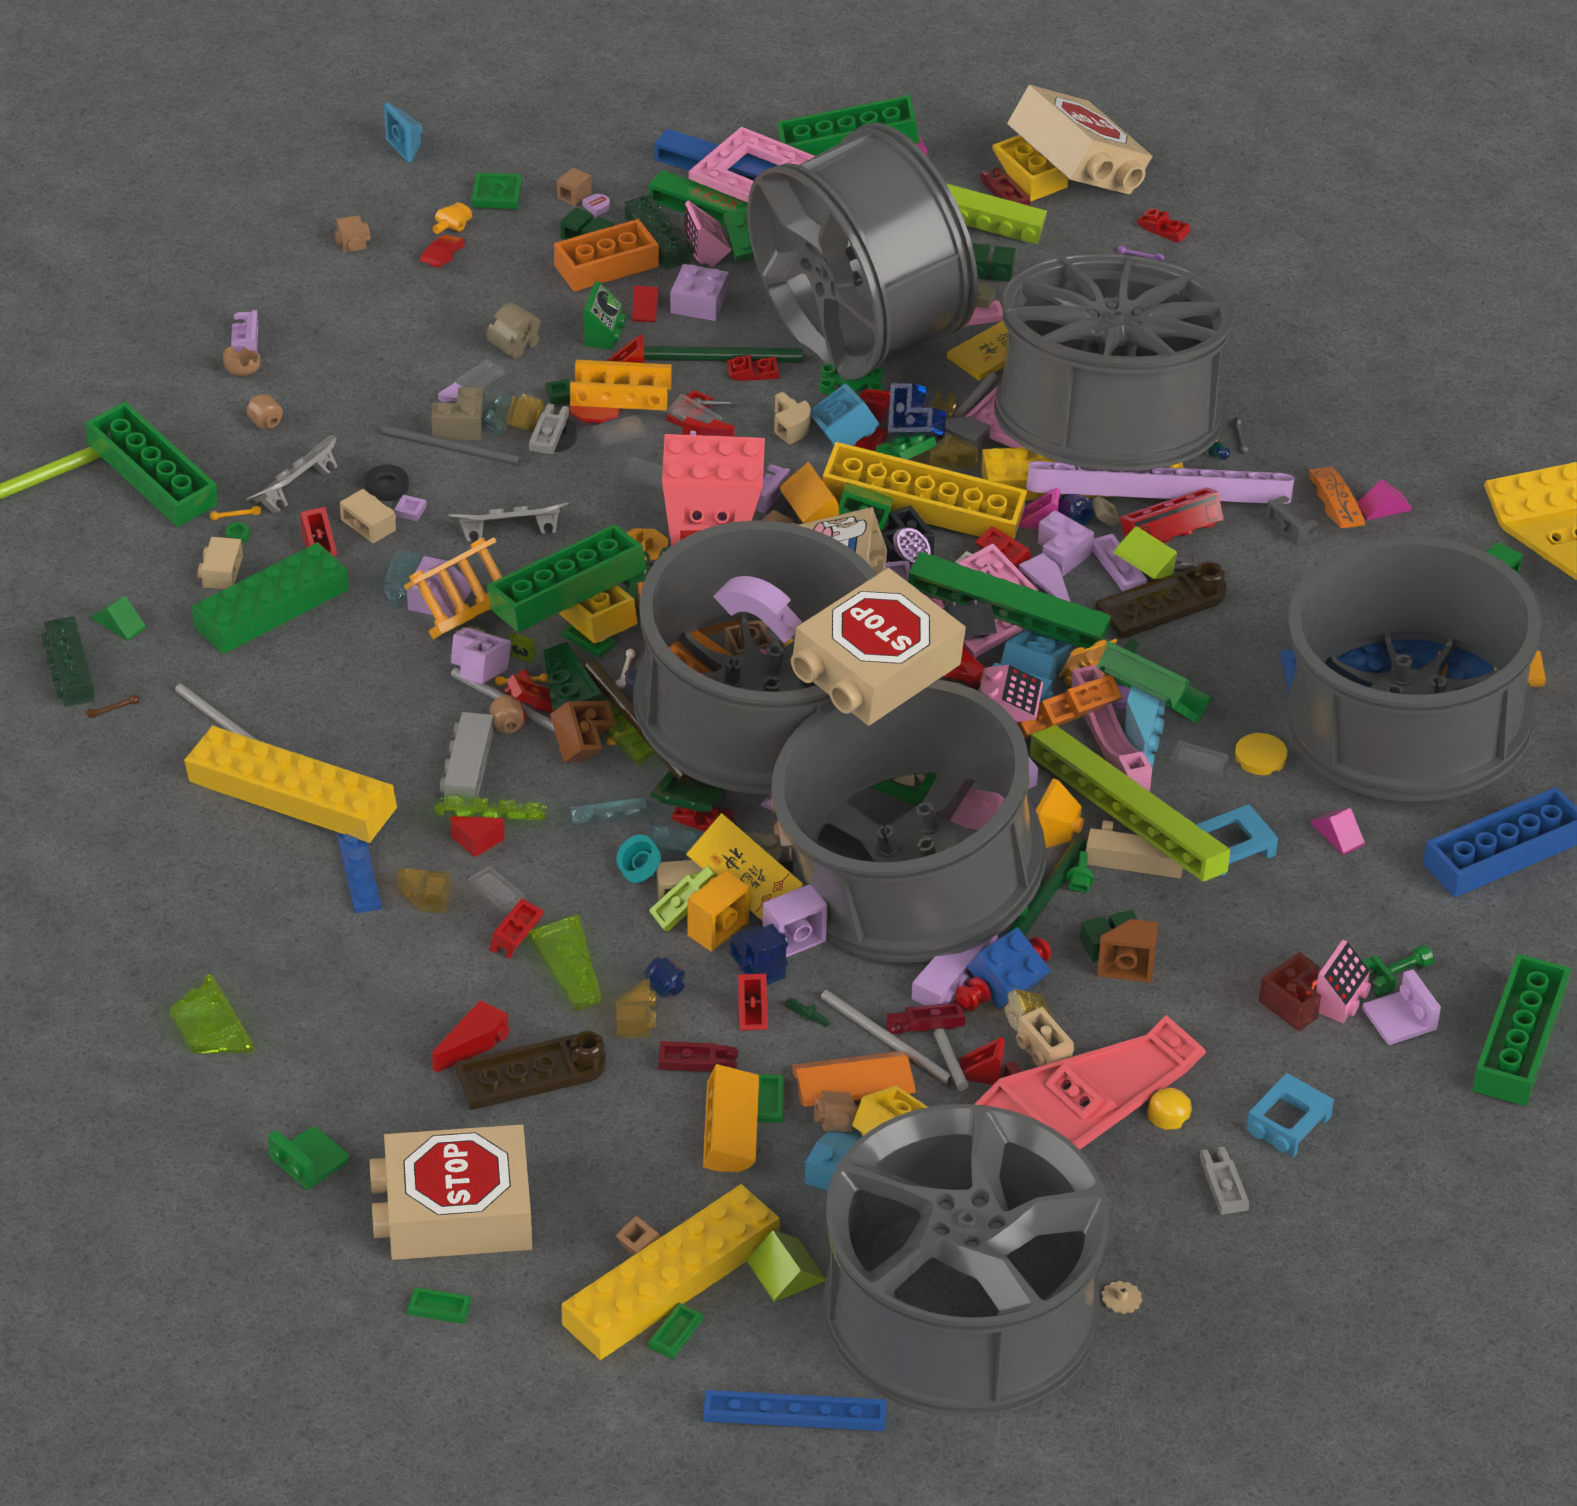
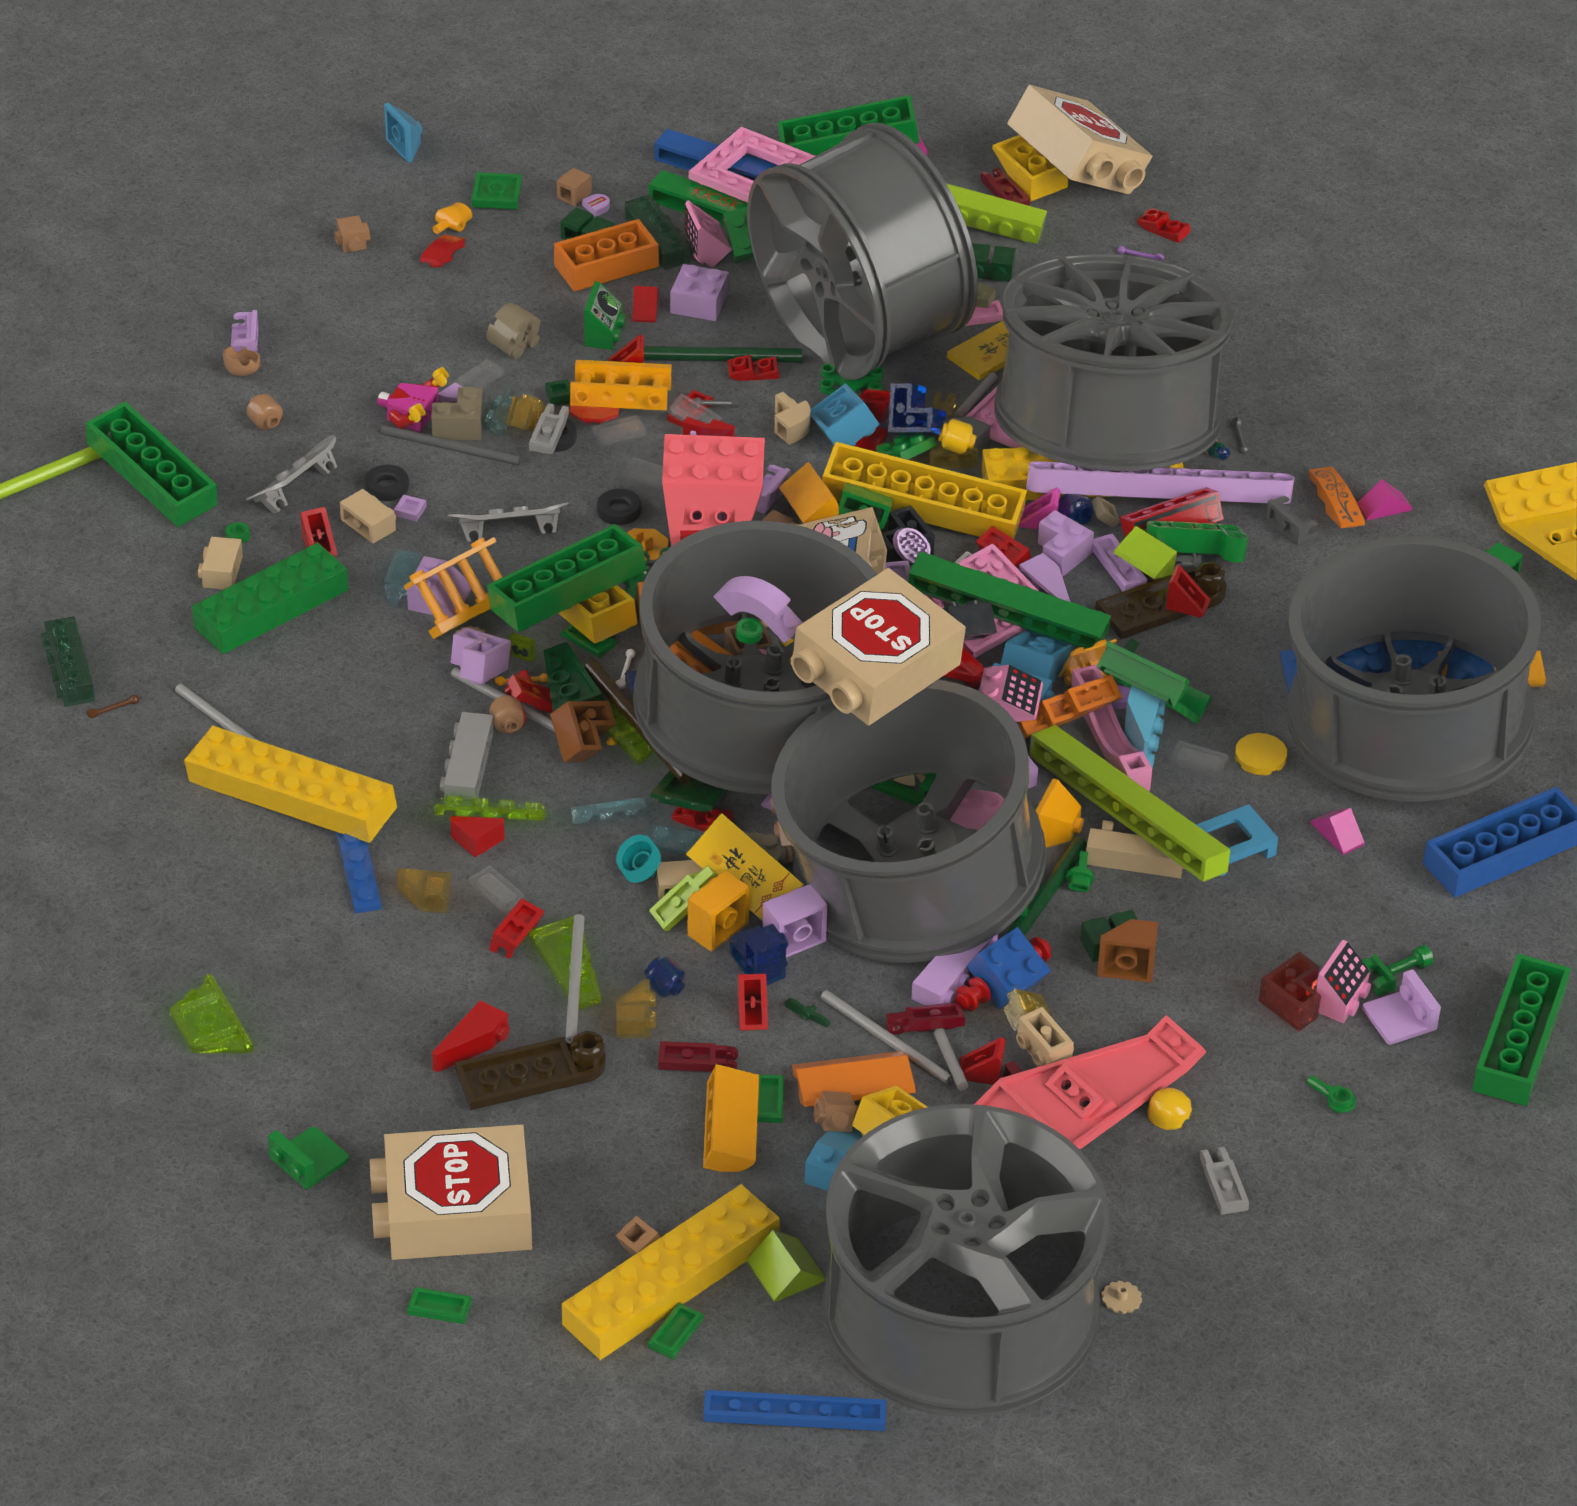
(120, 618): green slope -> none
(255, 510): light orange hinge -> none
(412, 403): none -> torso
(575, 977): none -> light grey piece
(616, 516): none -> black tyre
(749, 630): none -> green tile
(957, 436): none -> yellow head
(1186, 595): none -> red slope
(1202, 538): none -> green beam
(1299, 1094): dark azure window -> none
(1339, 1098): none -> green plate

